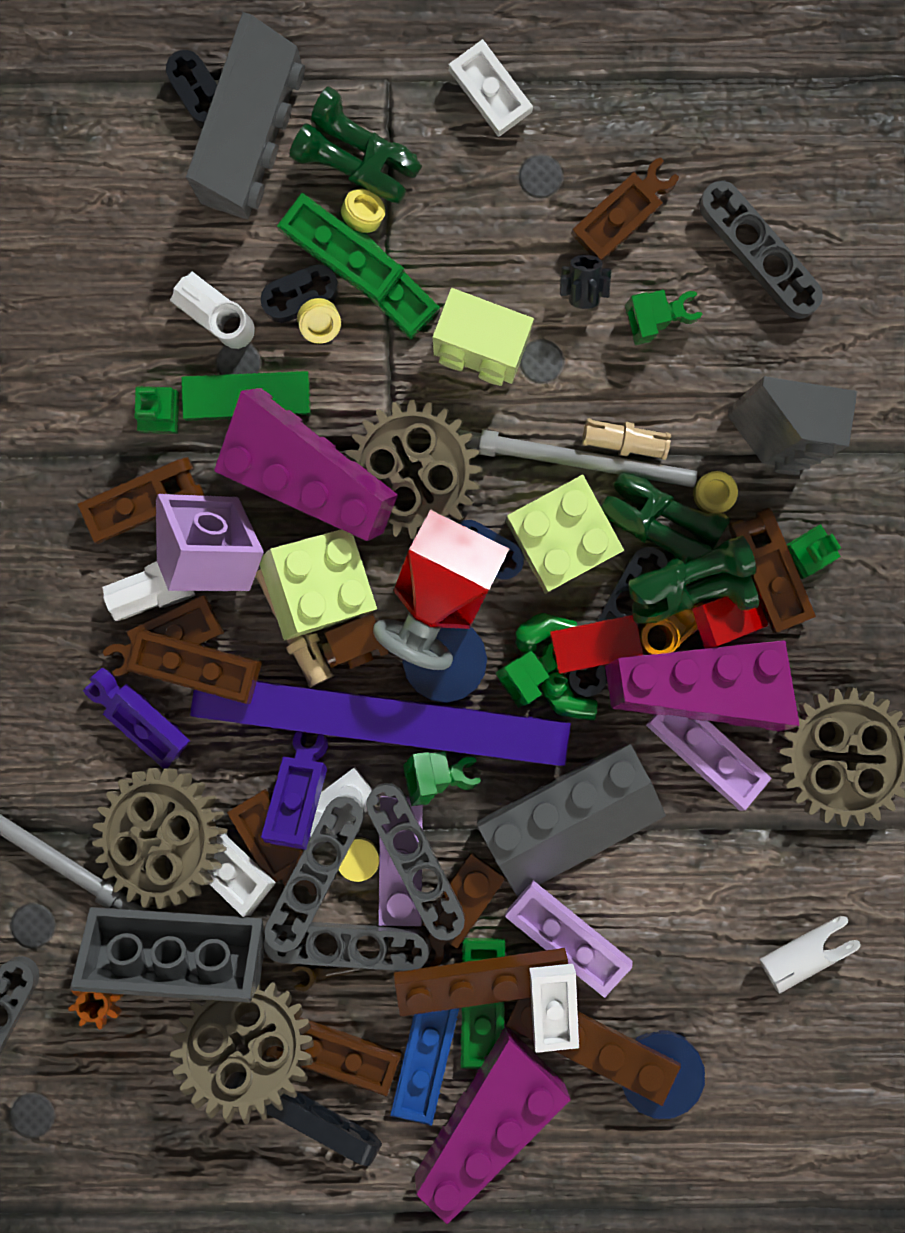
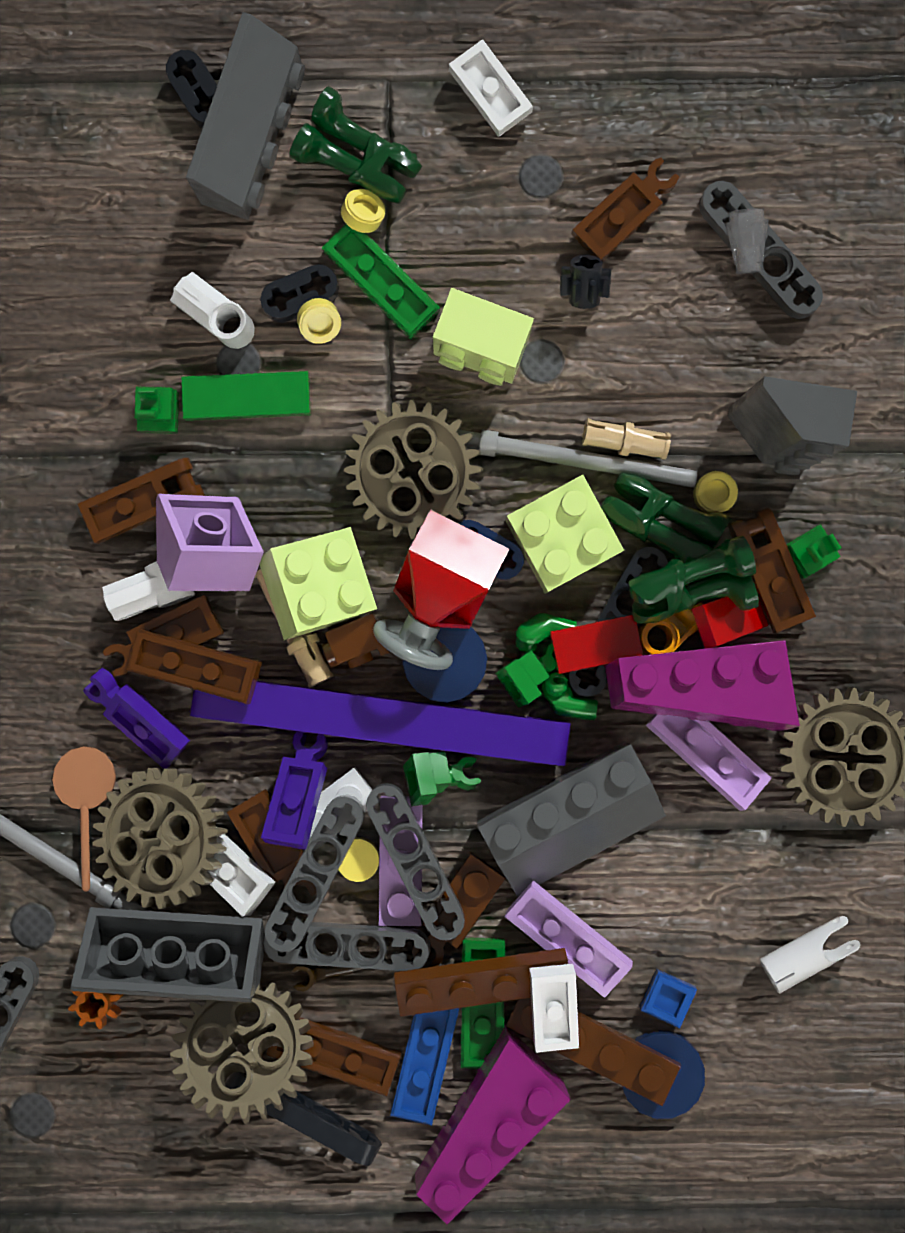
(82, 783): none -> nougat piece
(294, 465): magenta wedge -> none
(340, 248): green tile -> none
(652, 313): green piece -> none
(668, 998): none -> blue tile
(747, 239): none -> clear cone

